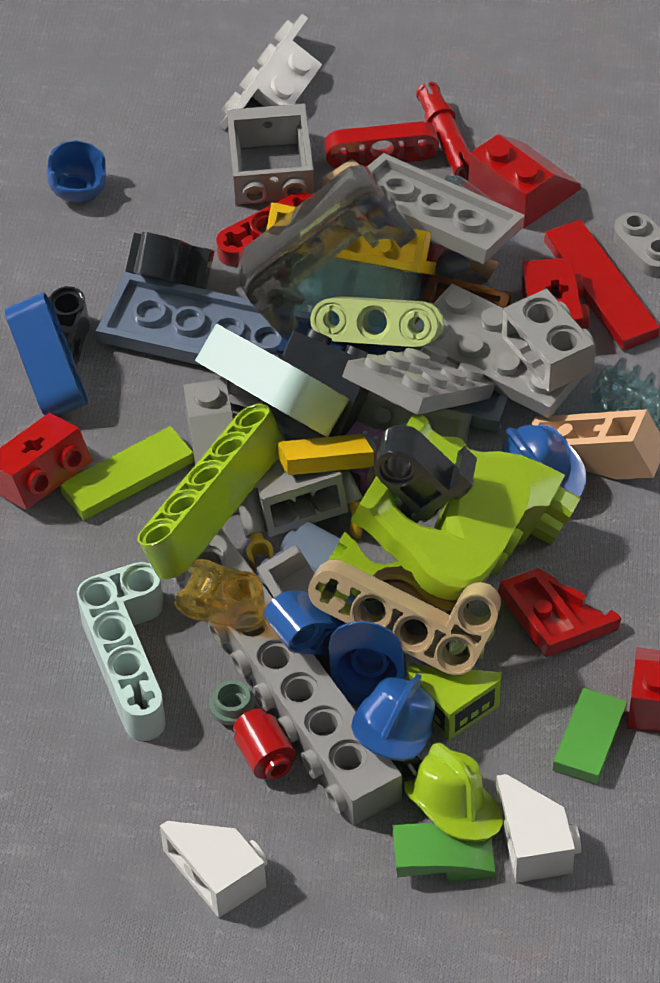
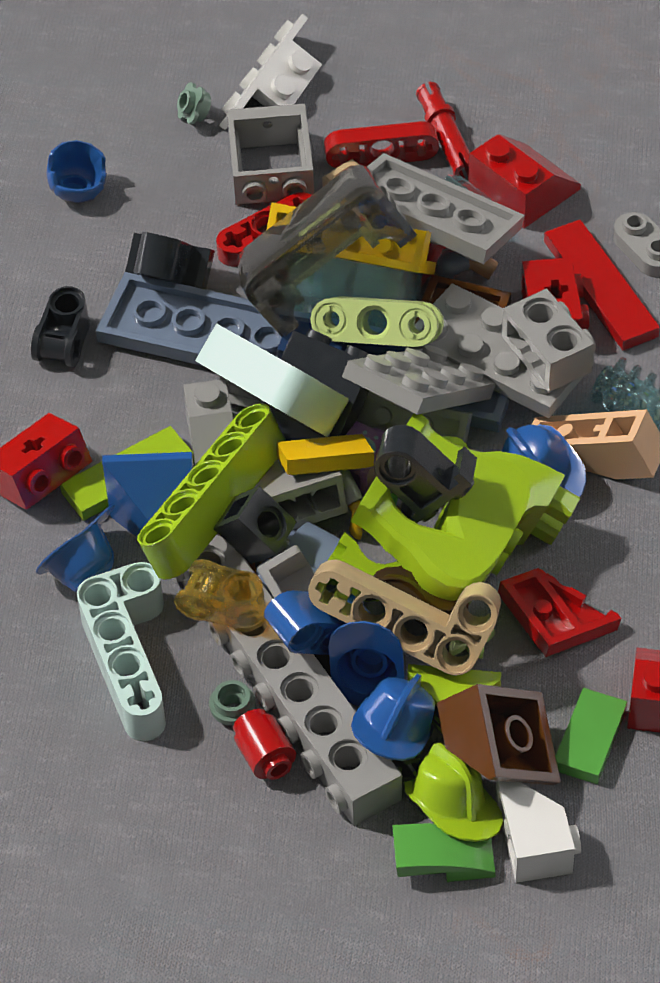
(46, 355): blue beam -> none
(81, 556): none -> blue piece
(142, 484): none -> blue slope
(193, 103): none -> sand green plate
(216, 862): white slope -> none
(256, 525): none -> black brick
(500, 733): none -> reddish brown slope

